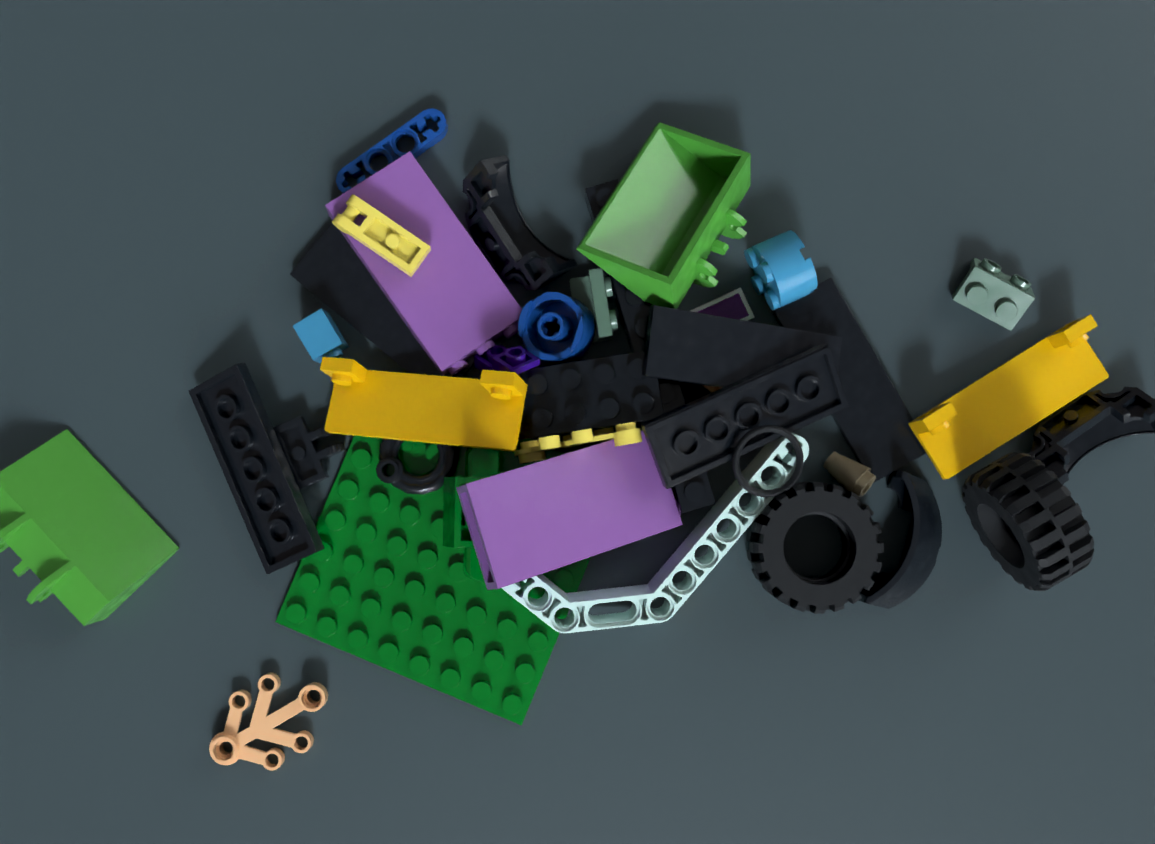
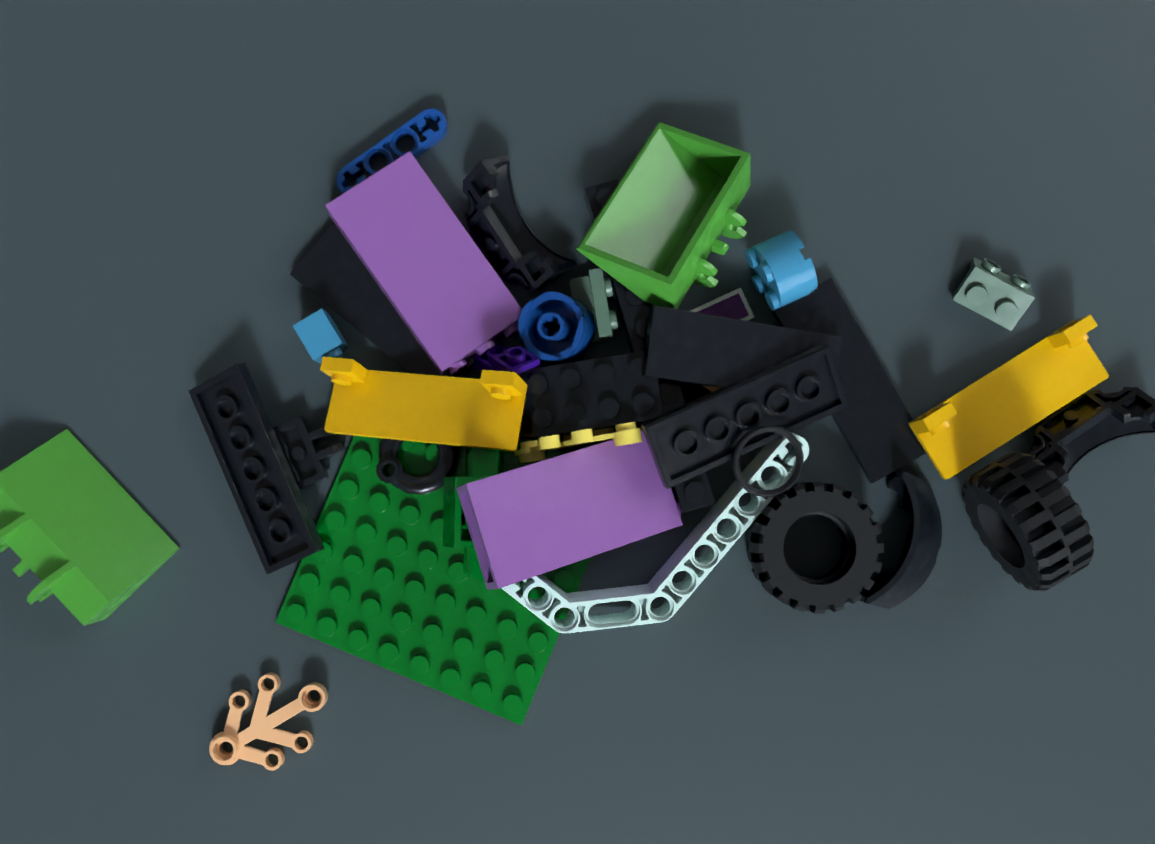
(382, 235): light yellow plate -> none
(849, 473): dark tan cone -> none

